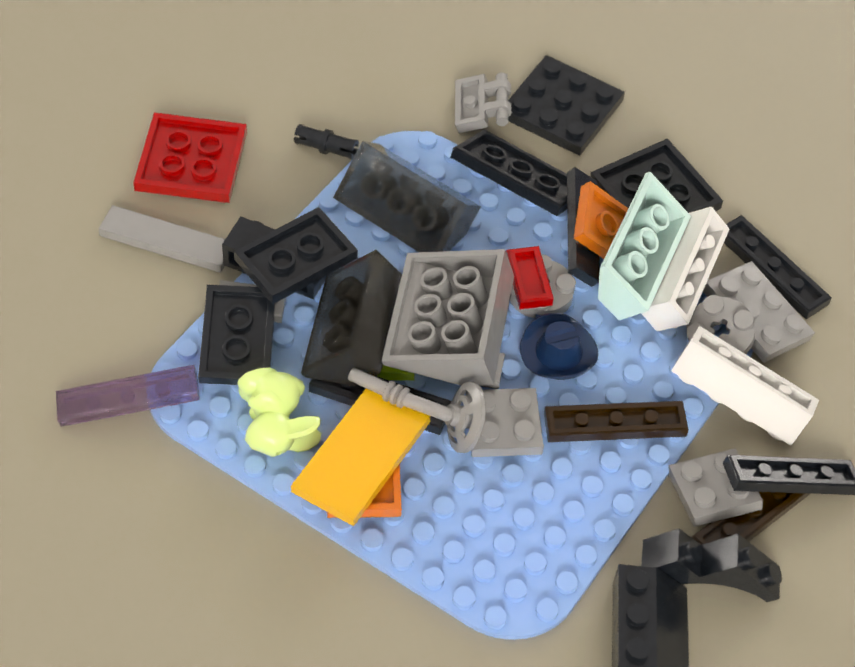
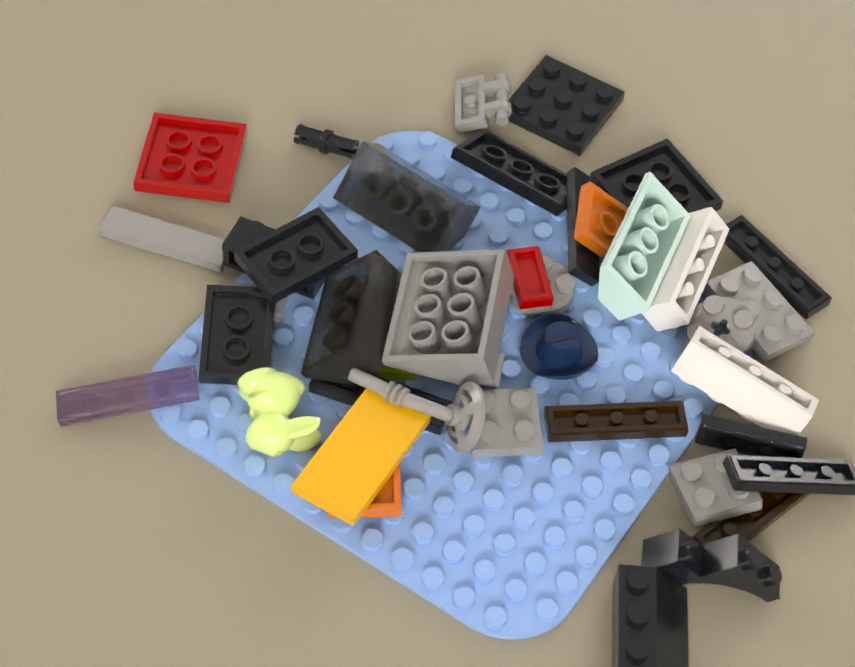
(748, 438): none -> black tile

